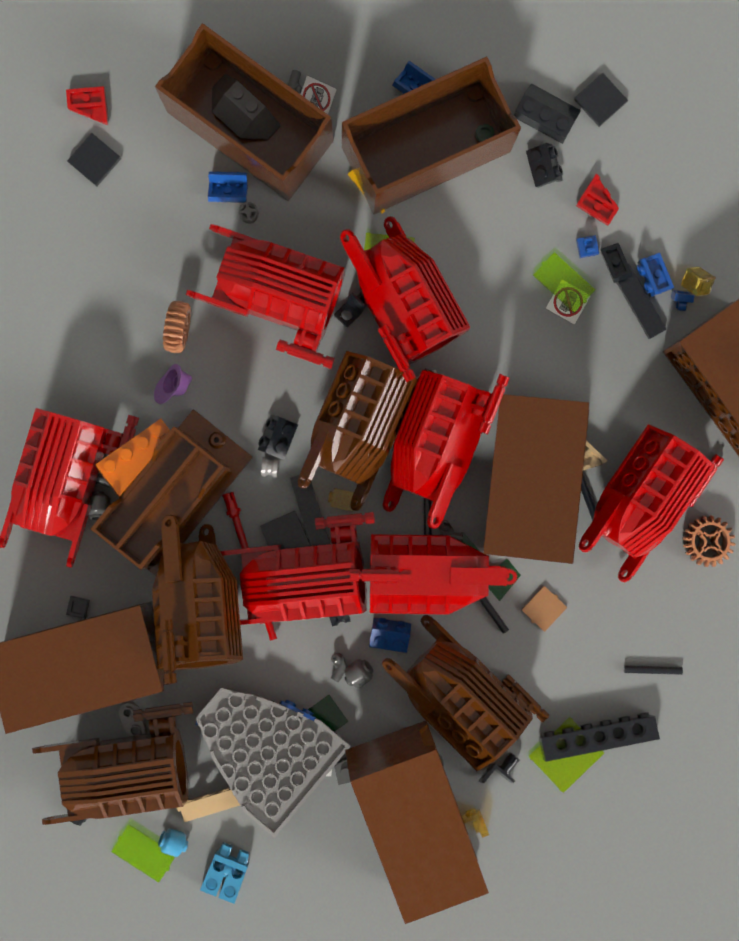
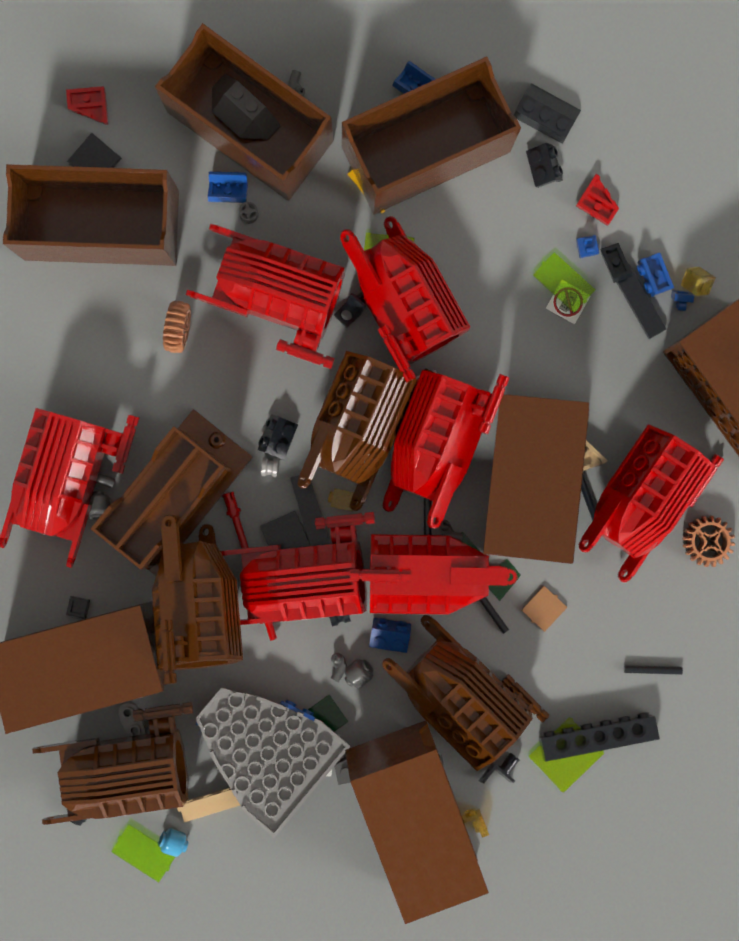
(92, 215): none -> reddish brown piece
(130, 459): orange wedge -> none
(171, 384): medium lavender piece -> none
(229, 867): dark azure hips -> none
(318, 93): sticker -> none
(484, 132): dark green tile -> none
(601, 99): black tile -> none

